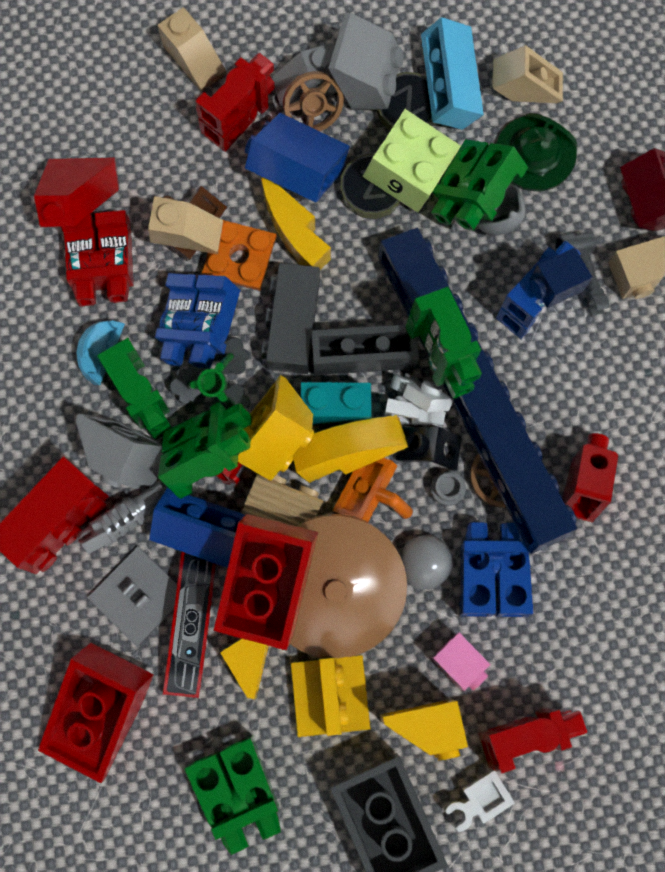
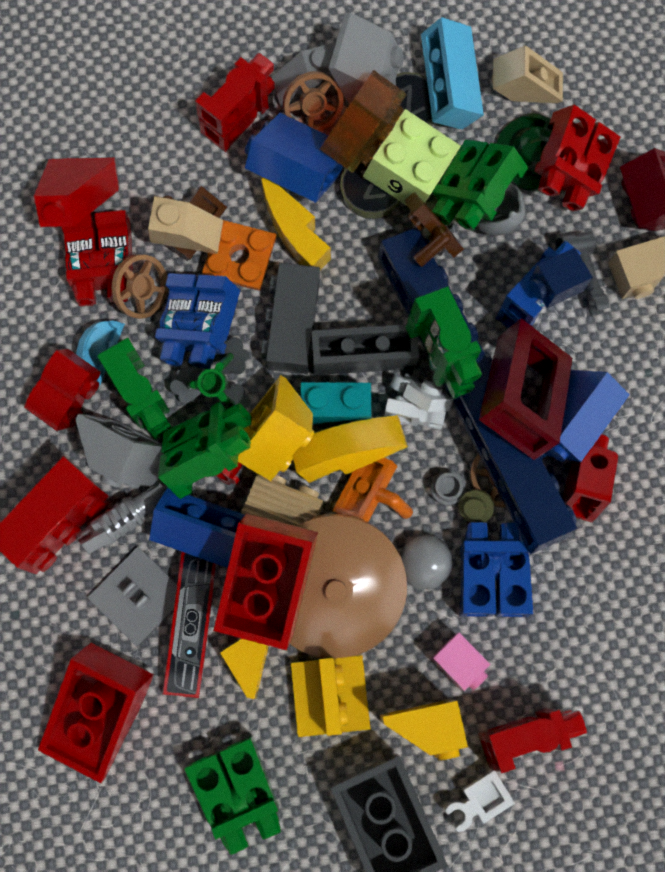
(62, 389): none -> red brick
(139, 286): none -> medium nougat wheel
(191, 49): tan slope -> none
(365, 122): none -> clear orange brick
(427, 445): black bracket -> none
(440, 237): none -> reddish brown plate
(476, 506): none -> olive plate
(502, 403): none -> dark red piece
(575, 157): none -> red hips
(589, 408): none -> blue brick

